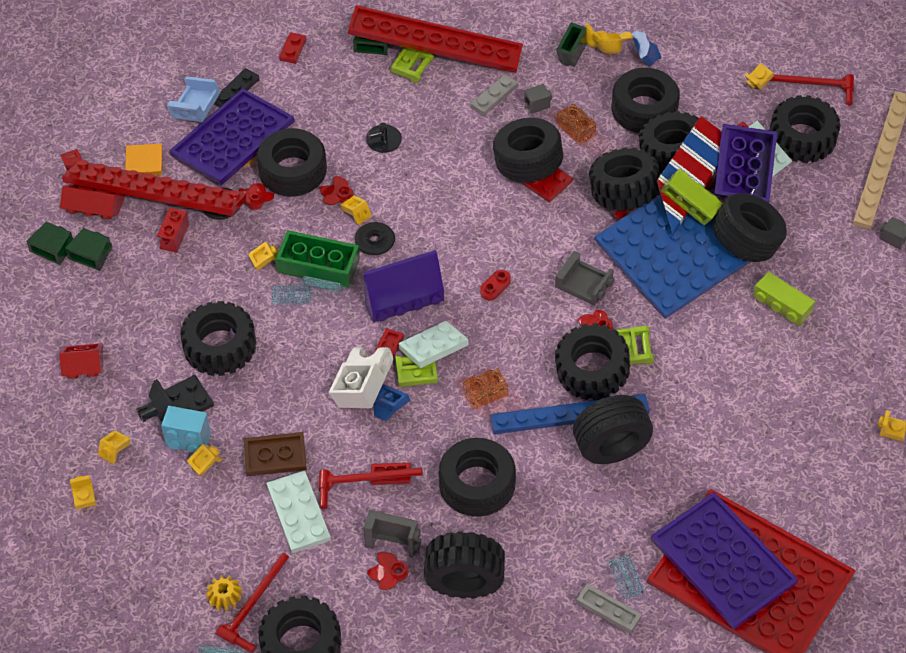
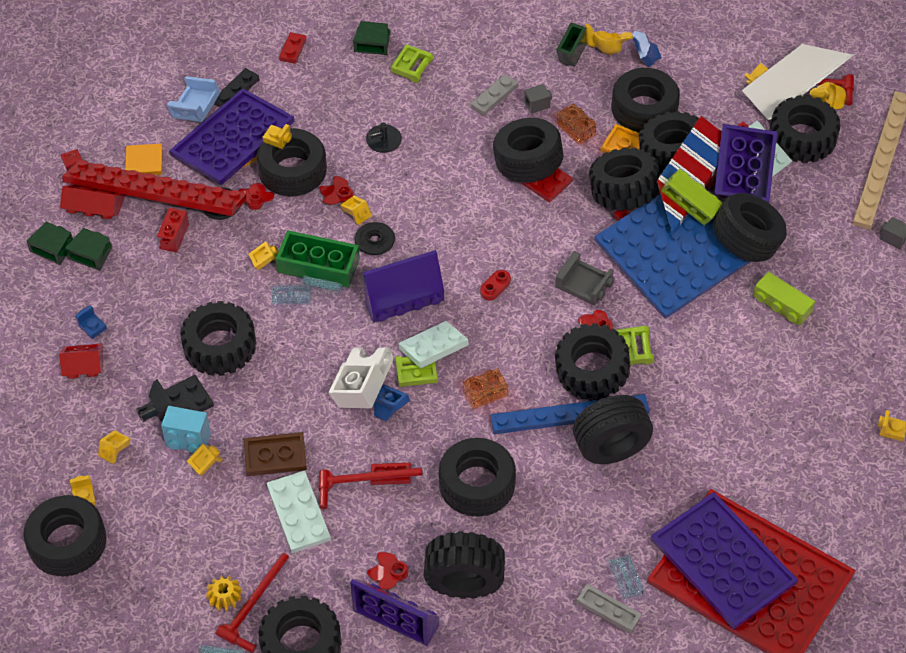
(71, 558): none -> black tyre
(90, 322): none -> blue bracket
(277, 136): none -> yellow bracket
(391, 340): red plate -> none
(392, 529): dark grey panel -> none
(393, 611): none -> dark purple slope
(435, 38): red plate -> none
(620, 138): none -> light orange tile
(793, 76): none -> white sticker
(831, 94): none -> yellow hair

